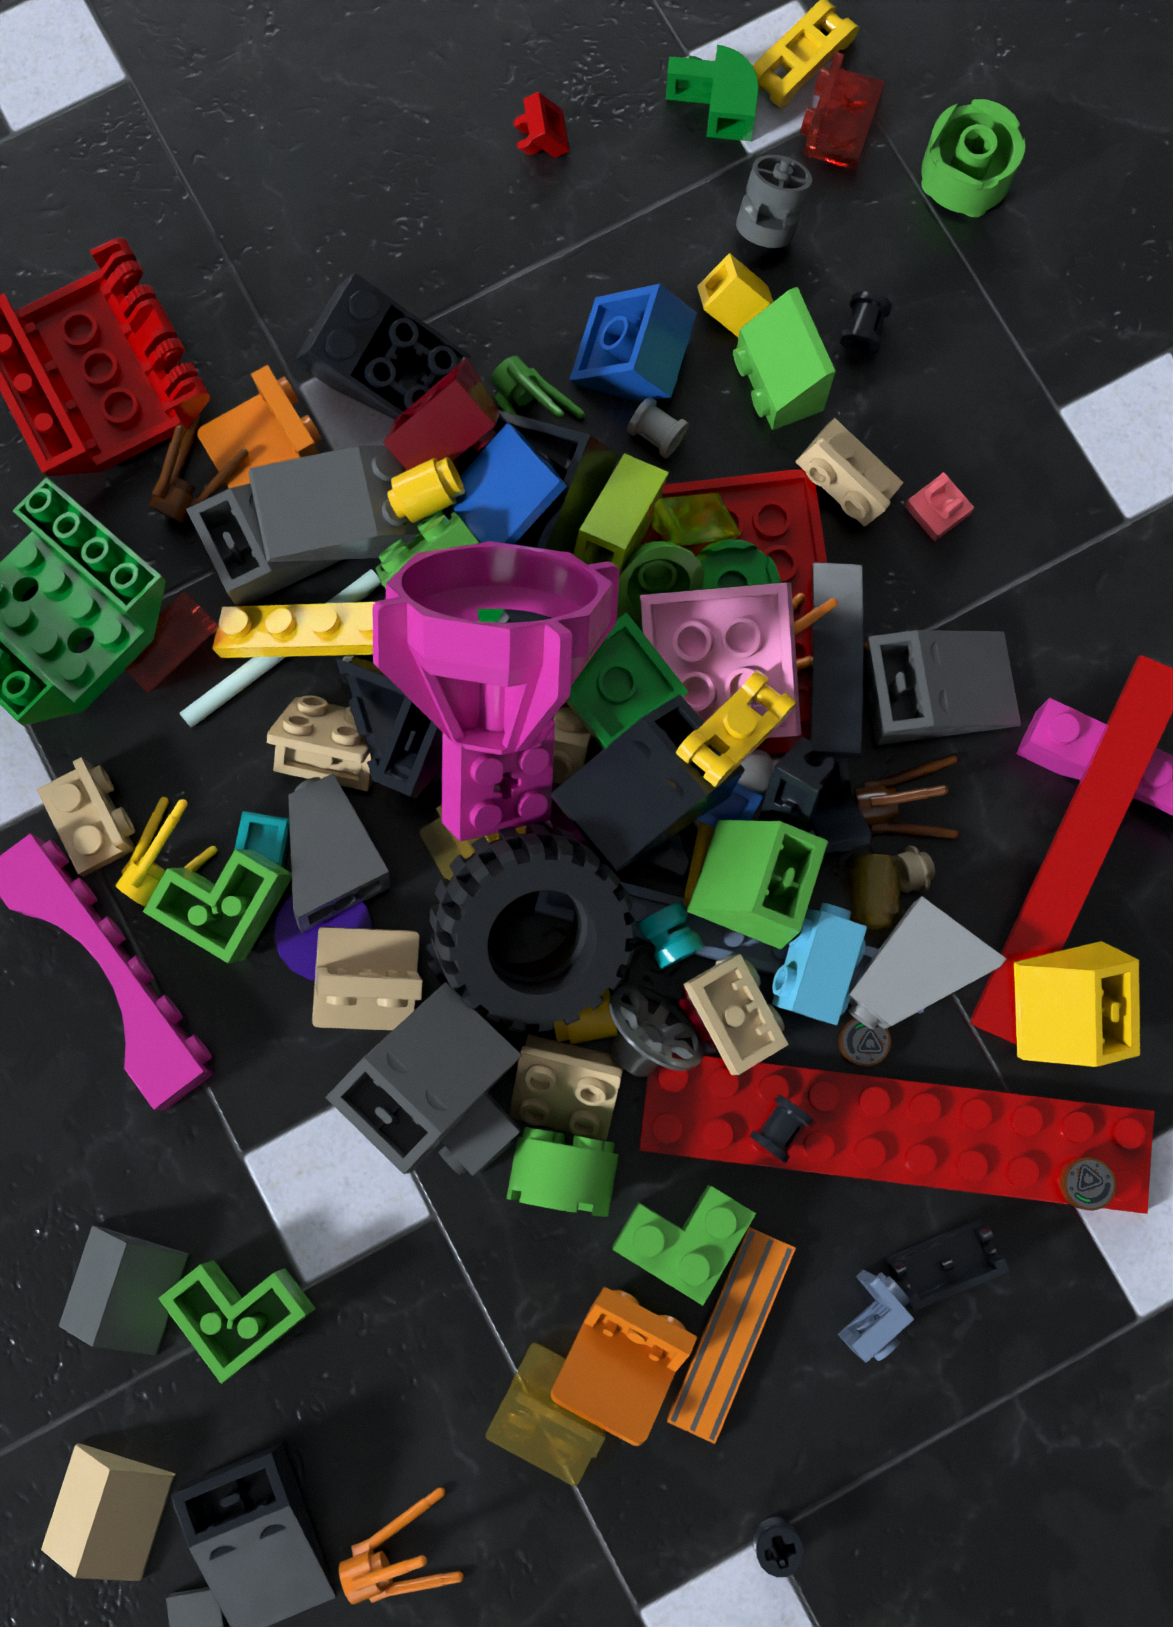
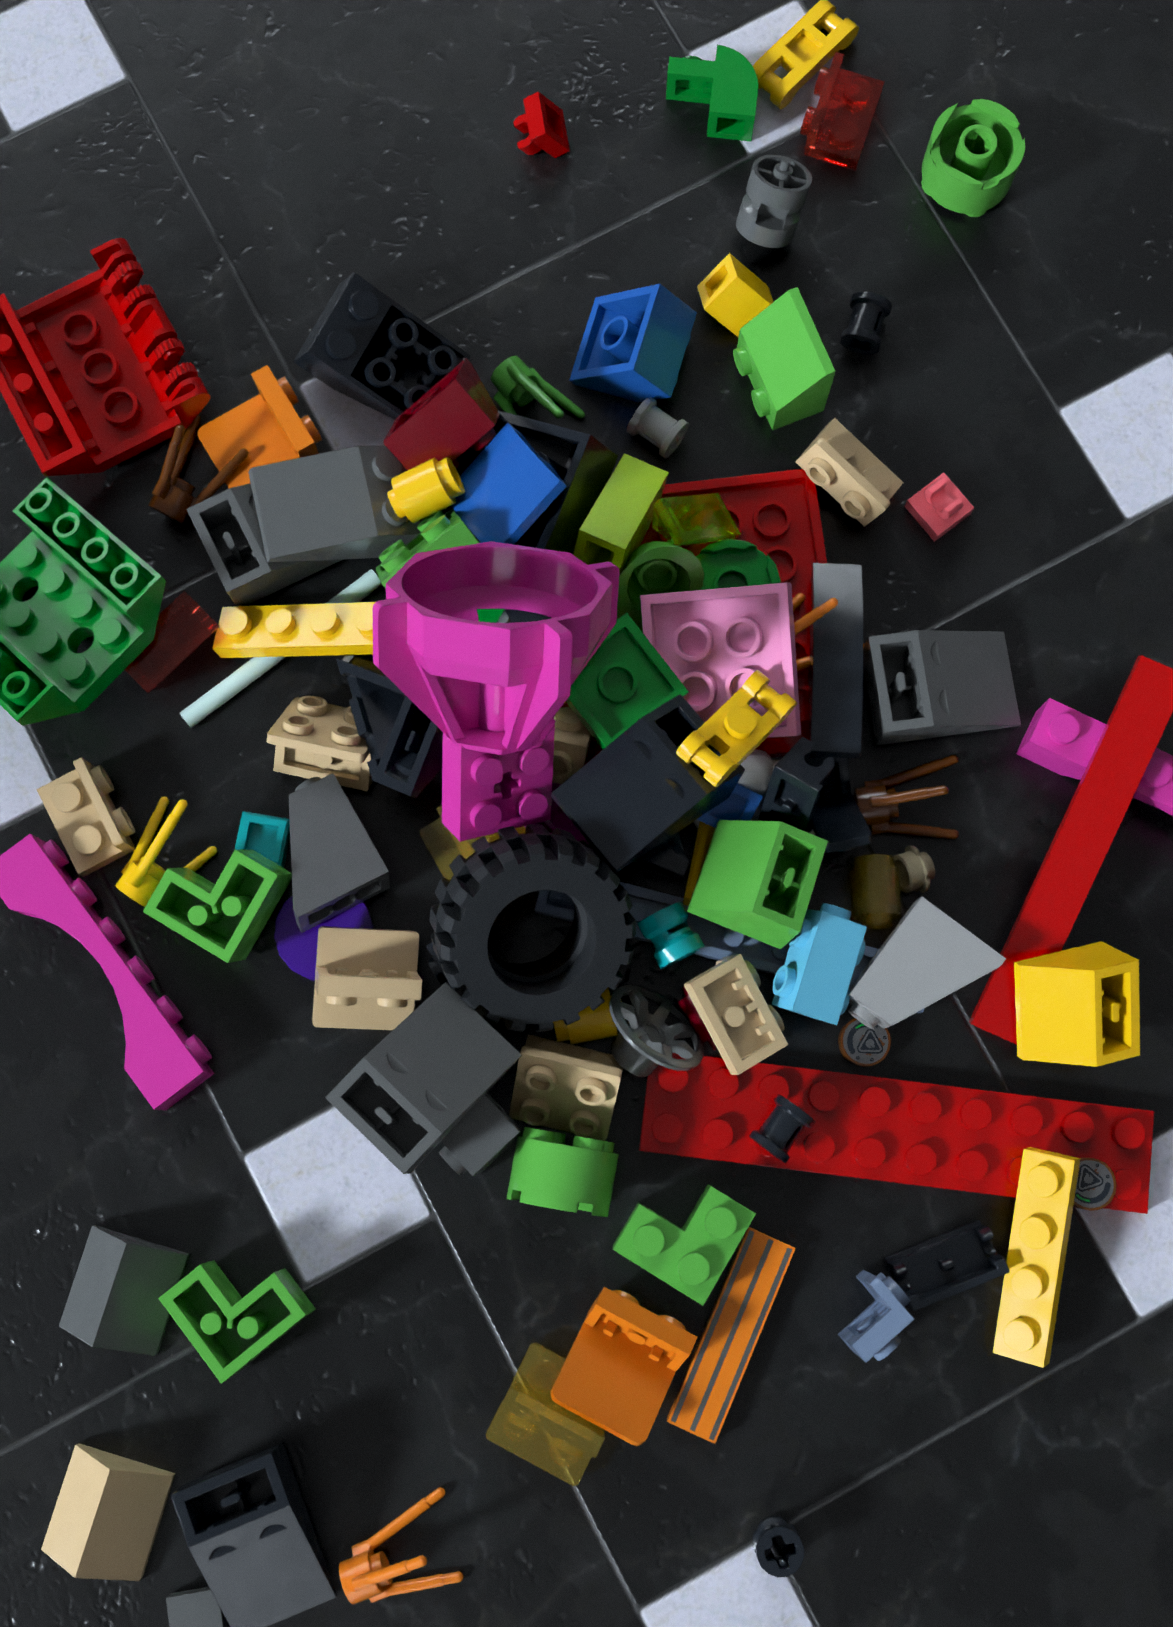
(1036, 1256): none -> yellow plate

